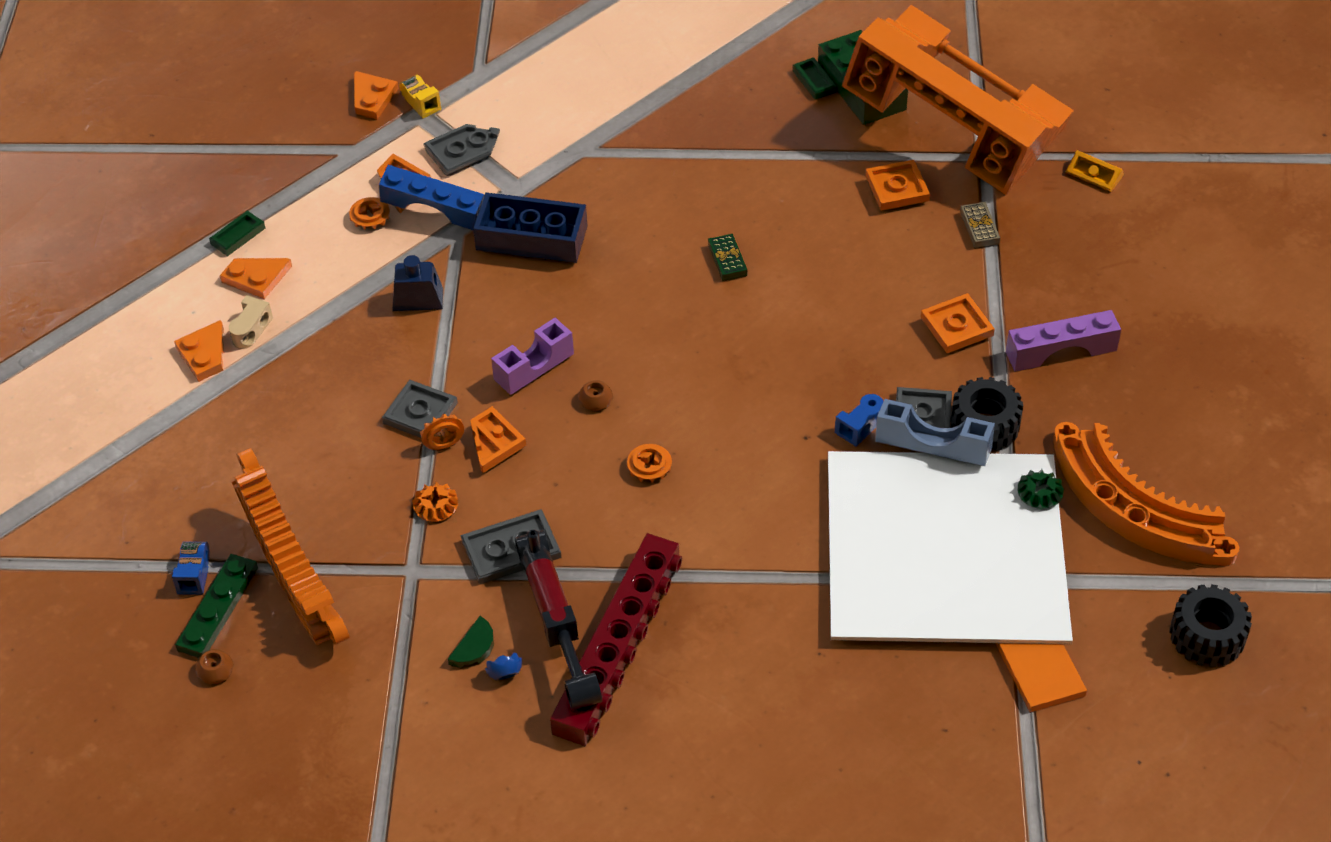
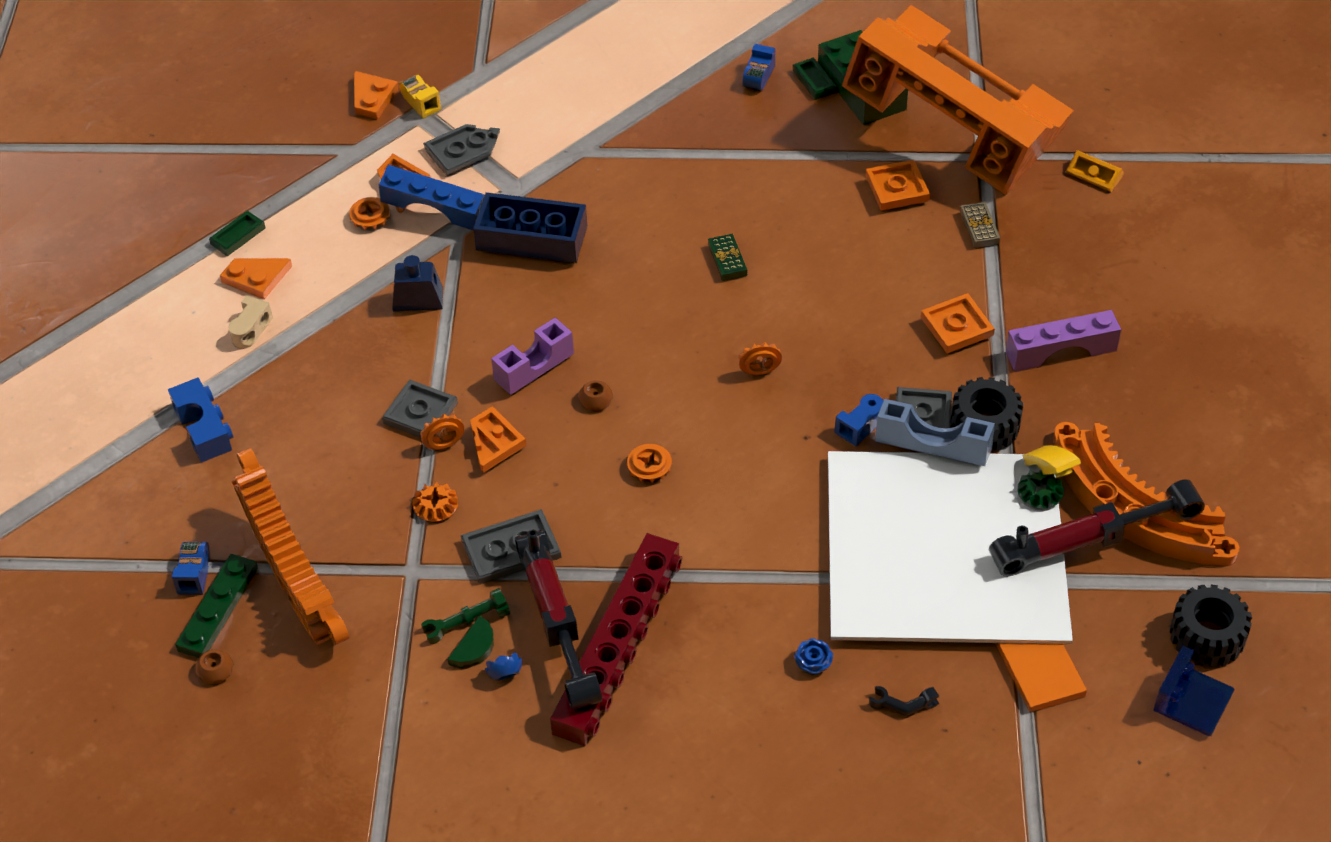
(203, 350): orange wing -> none
(209, 434): none -> blue arch
(497, 601): none -> dark green piece
(753, 366): none -> orange gear
(759, 67): none -> blue leg
(817, 649): none -> blue plate
(926, 700): none -> black arm
(1052, 460): none -> yellow slope
(1102, 526): none -> black piece
(1192, 696): none -> clear blue bracket

